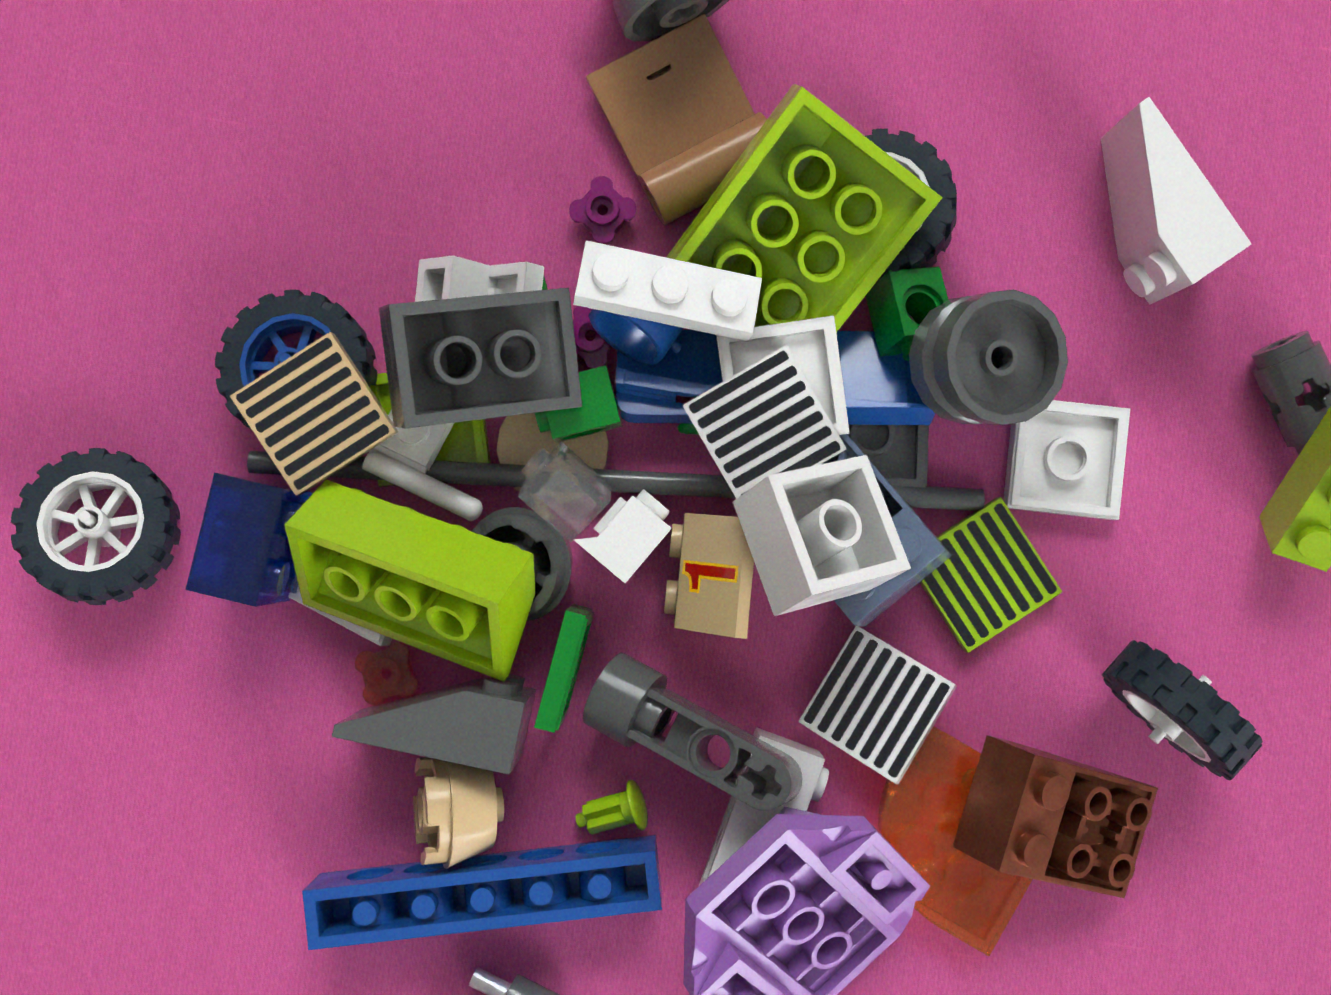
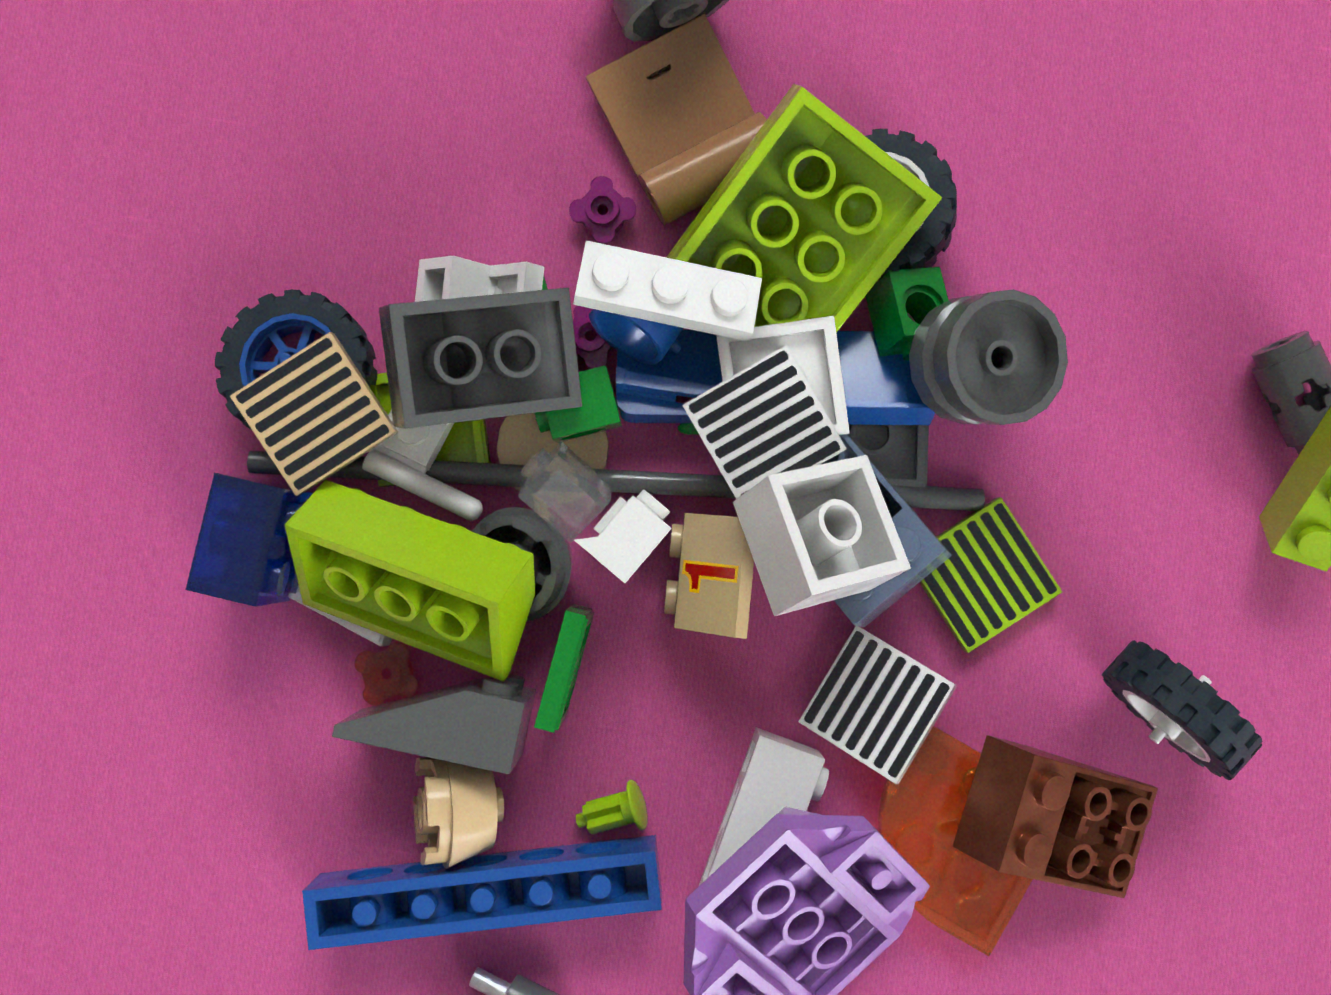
(75, 478): black wheel -> none
(635, 706): dark grey beam -> none
(1068, 461): white tile -> none
(1163, 208): white slope -> none

